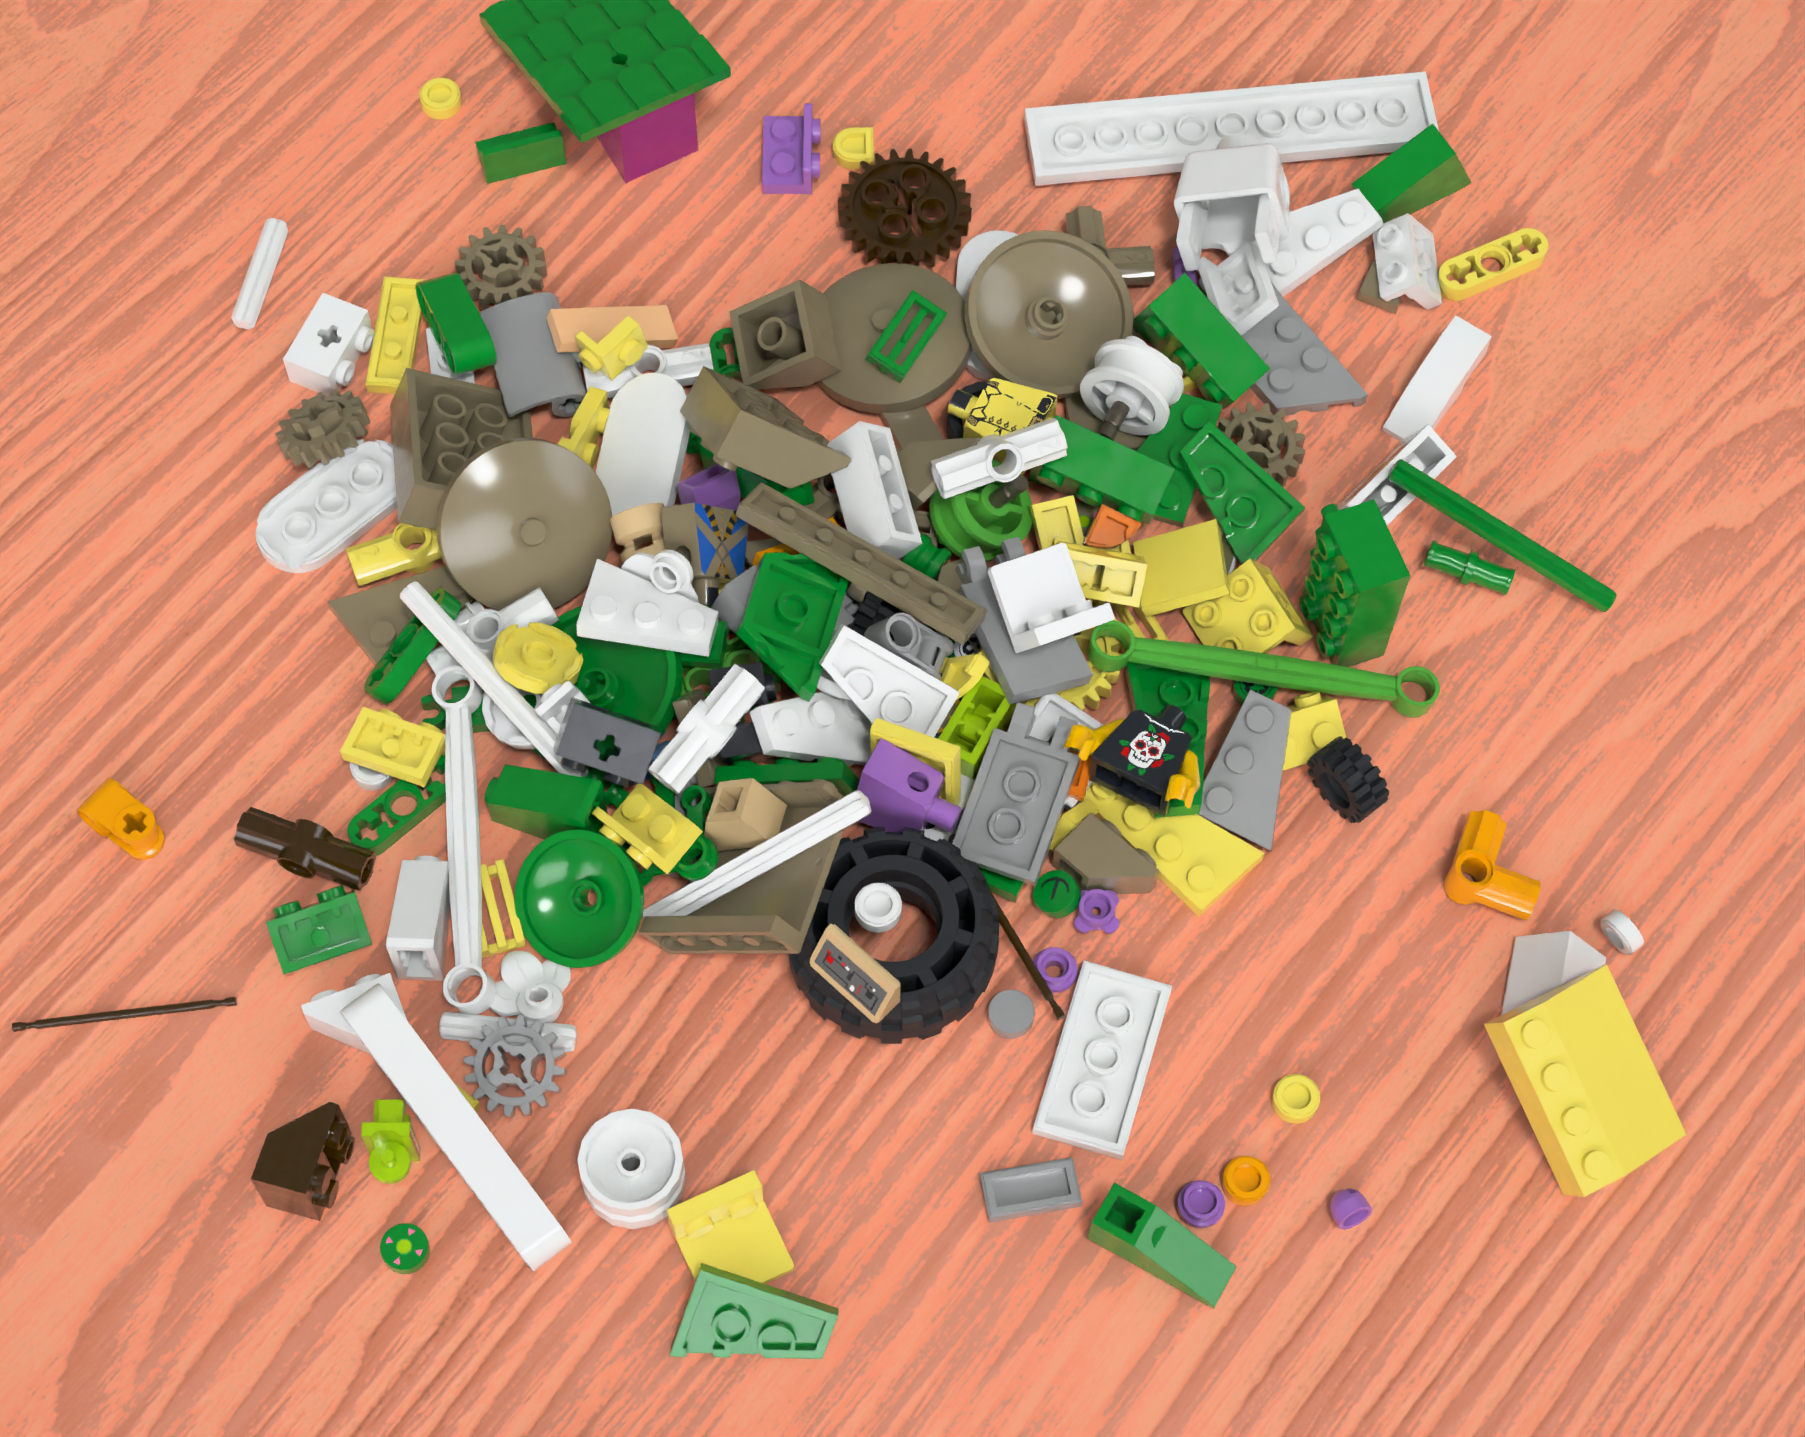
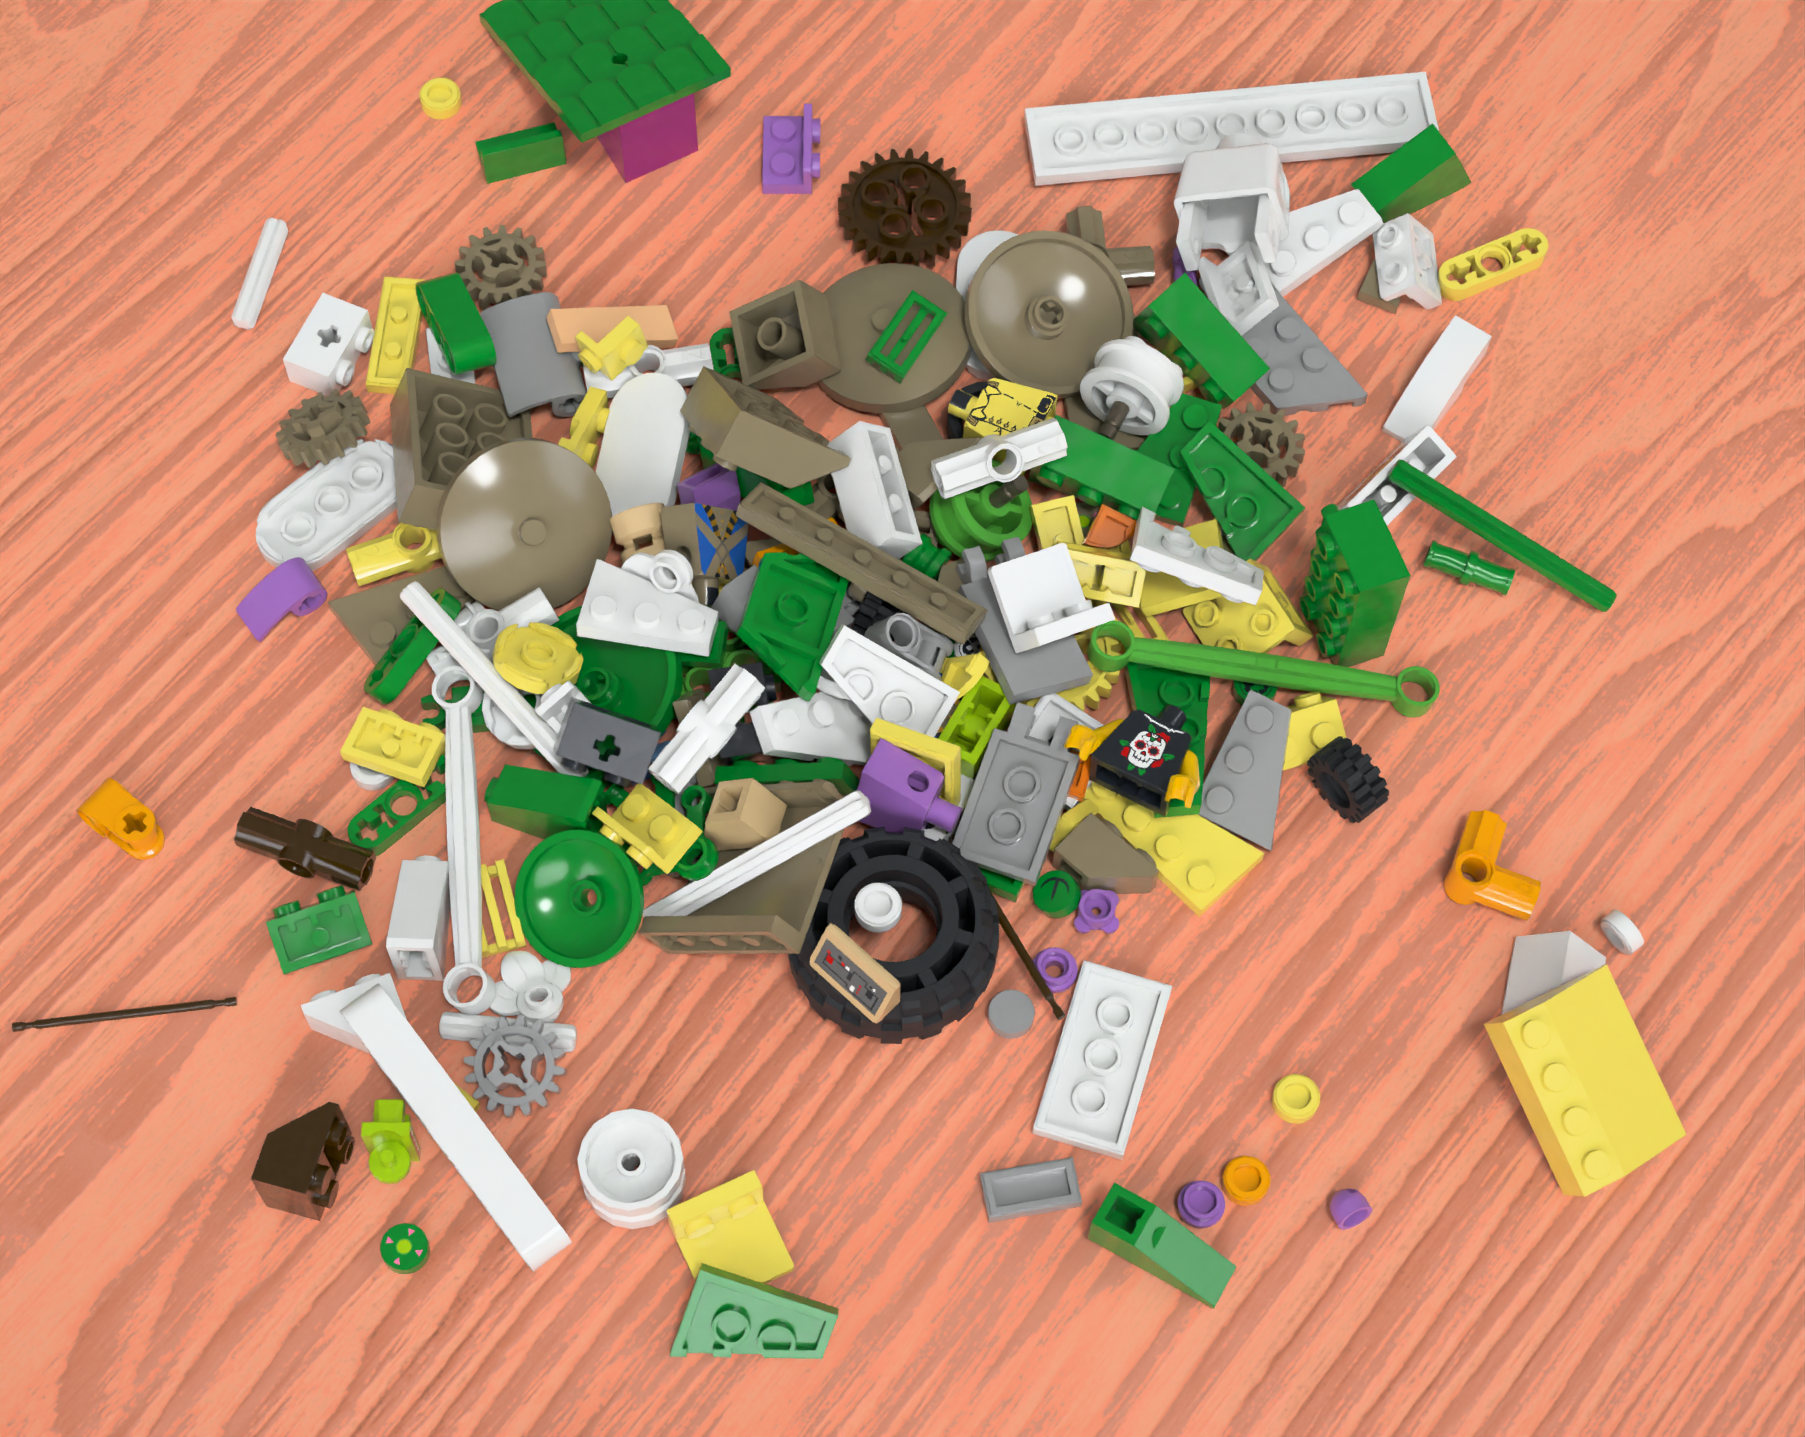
(283, 590): none -> medium lavender panel
(853, 146): light yellow tile -> none
(1179, 555): none -> white wing

